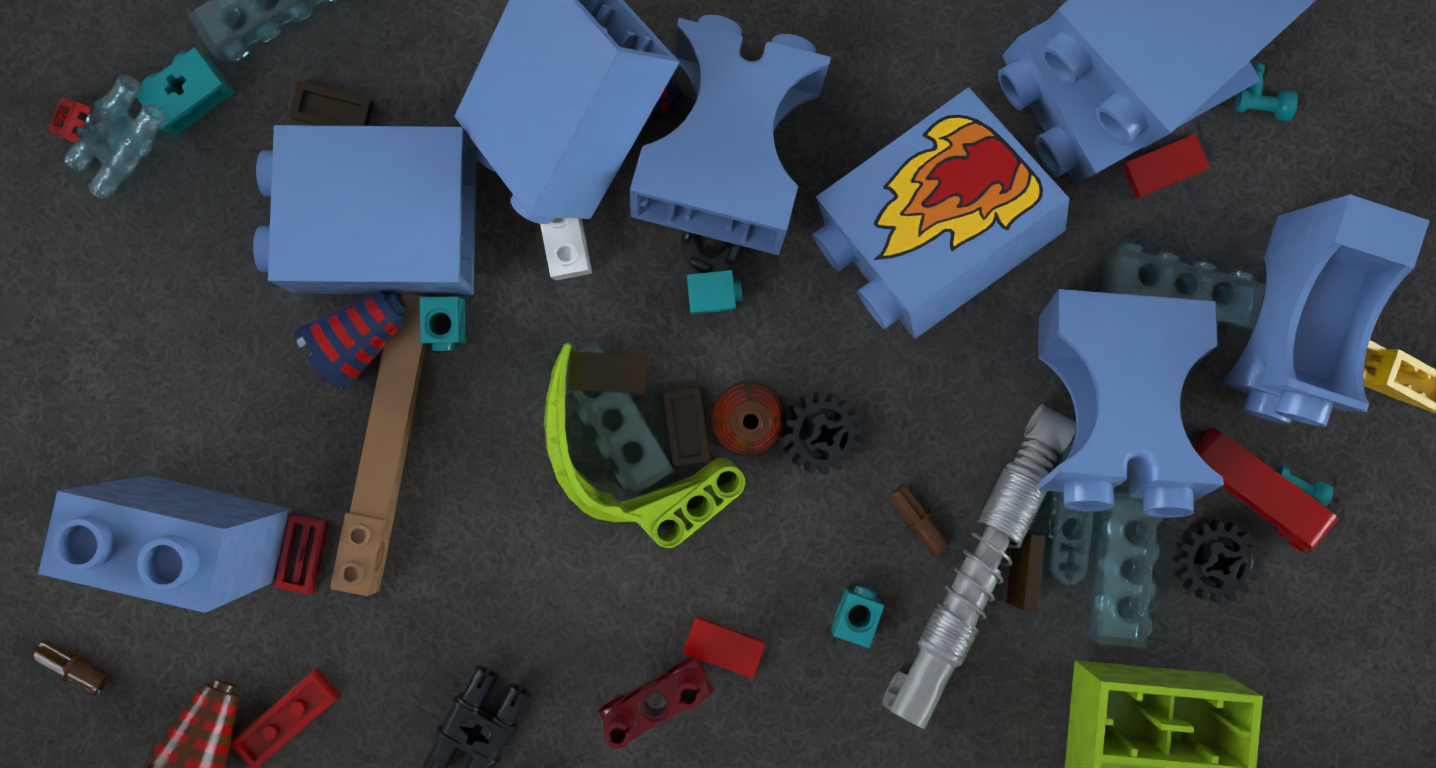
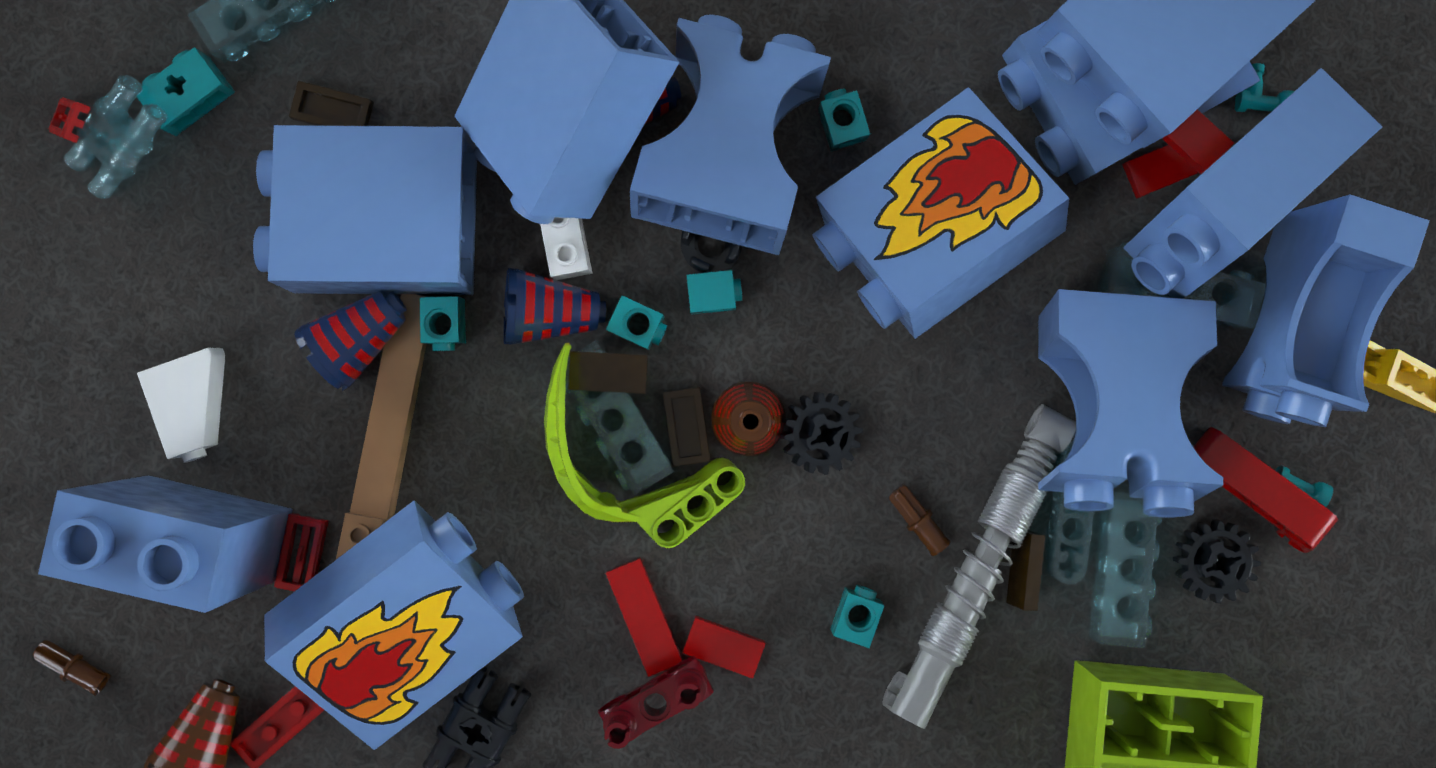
(186, 402): none -> white slope
(394, 624): none -> medium blue brick
(547, 308): none -> dark blue cone
(622, 315): none -> teal brick
(644, 616): none -> red tile
(843, 136): none -> teal brick
(1199, 141): none -> red tile
(1250, 187): none -> medium blue brick

